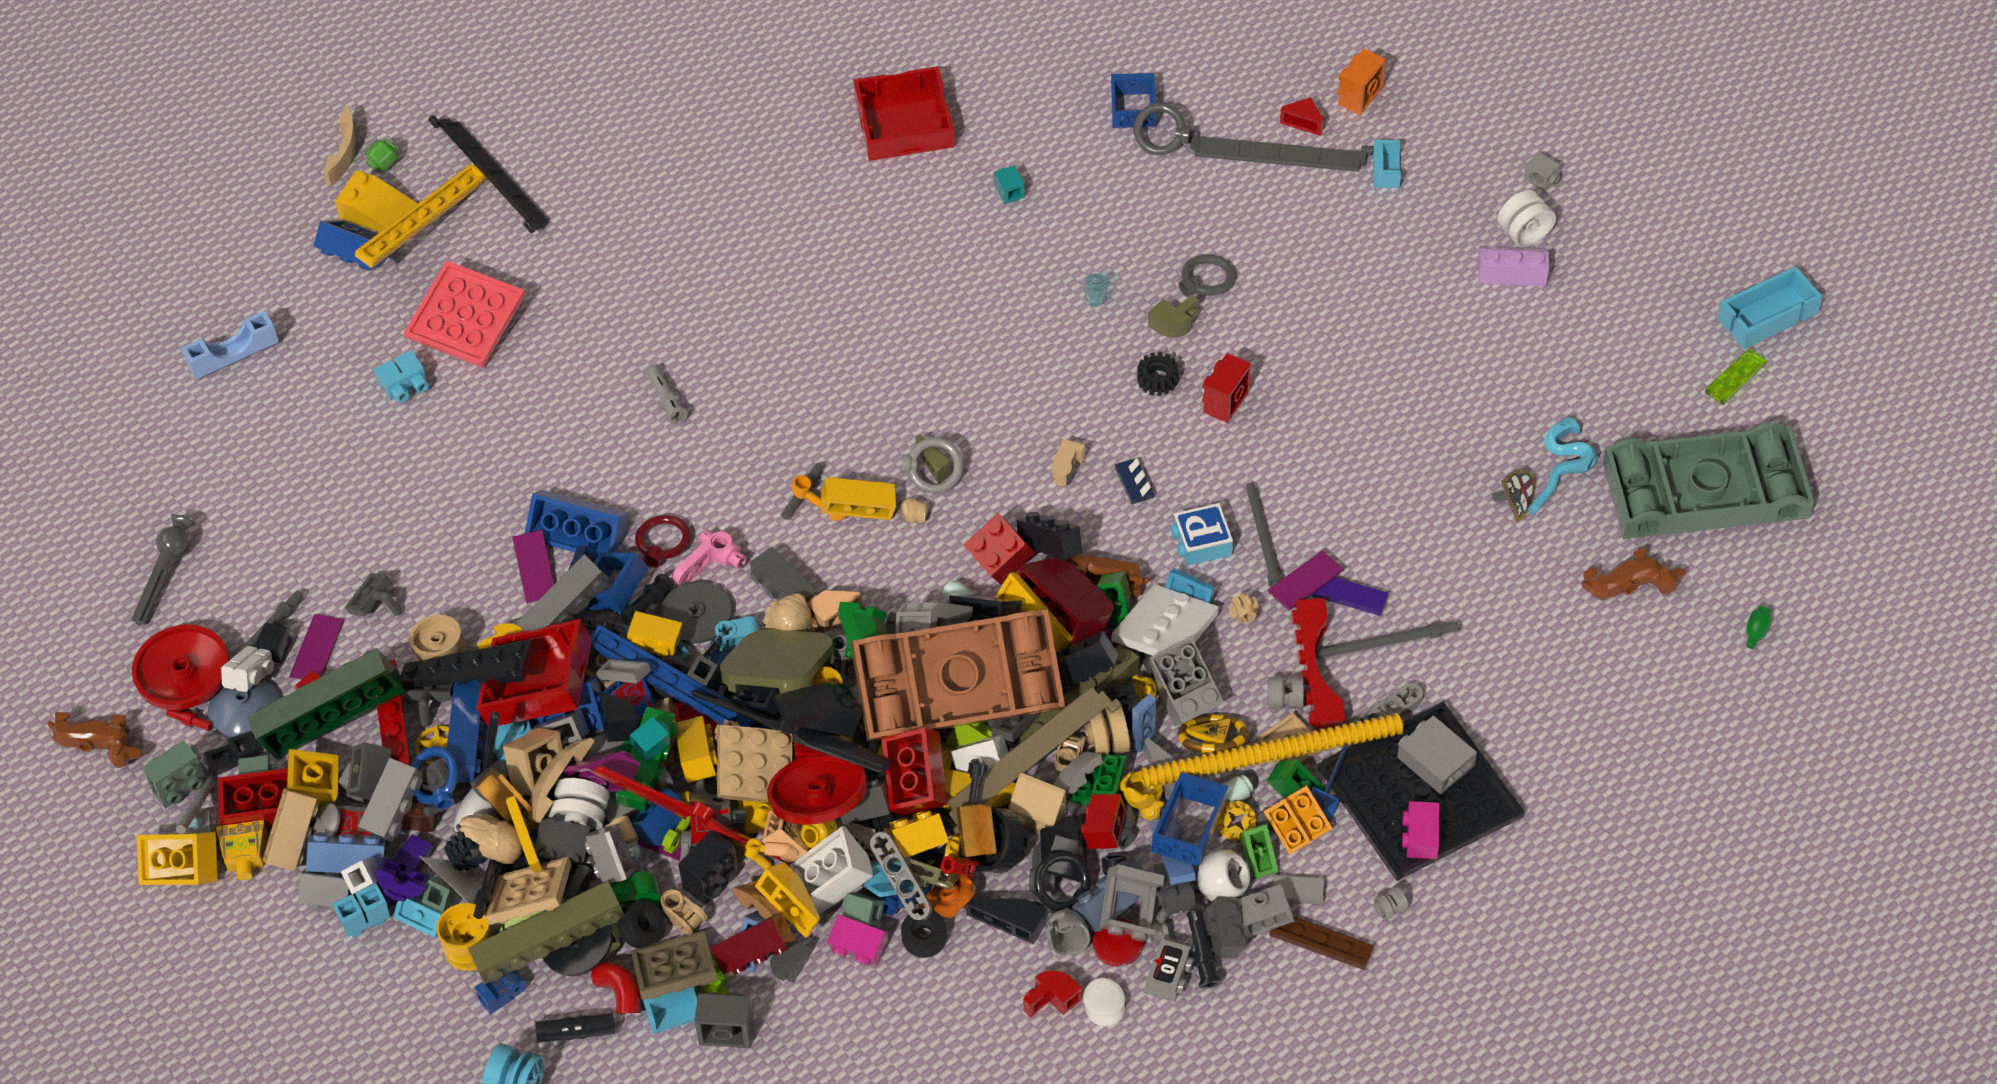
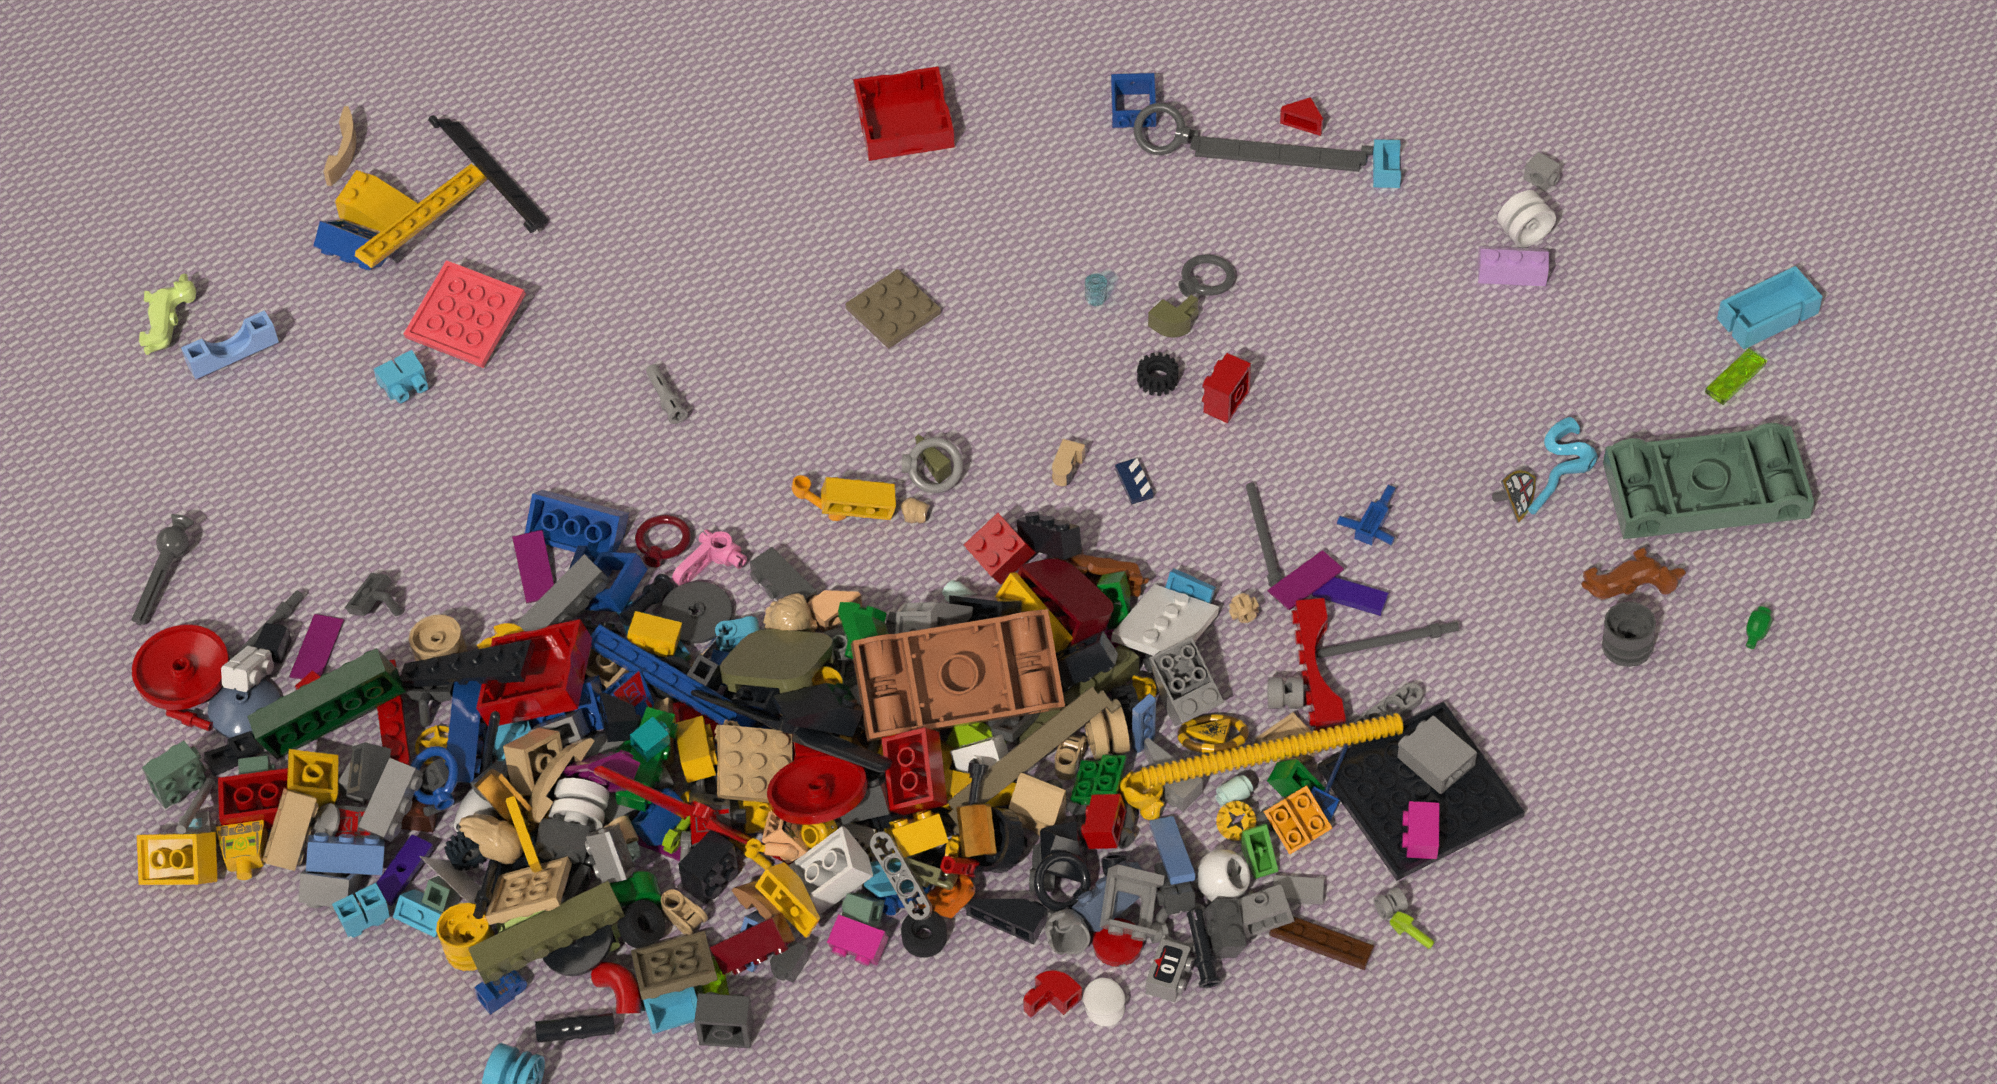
(96, 735): dark orange animal -> none
(163, 314): none -> yellowish green animal
(361, 875): white brick -> none
(381, 155): bright green head -> none
(398, 884): dark purple cylinder -> none
(623, 671): light grey tile -> none
(794, 502): dark grey bar -> none
(893, 308): none -> dark tan plate
(1009, 184): teal brick -> none
(1074, 773): light grey slope -> none
(1189, 788): blue window -> none
(1202, 534): piece -> none
(1361, 81): orange brick -> none
(1370, 525): none -> blue piece
(1403, 923): none -> lime bar
(1628, 634): none -> dark grey wheel

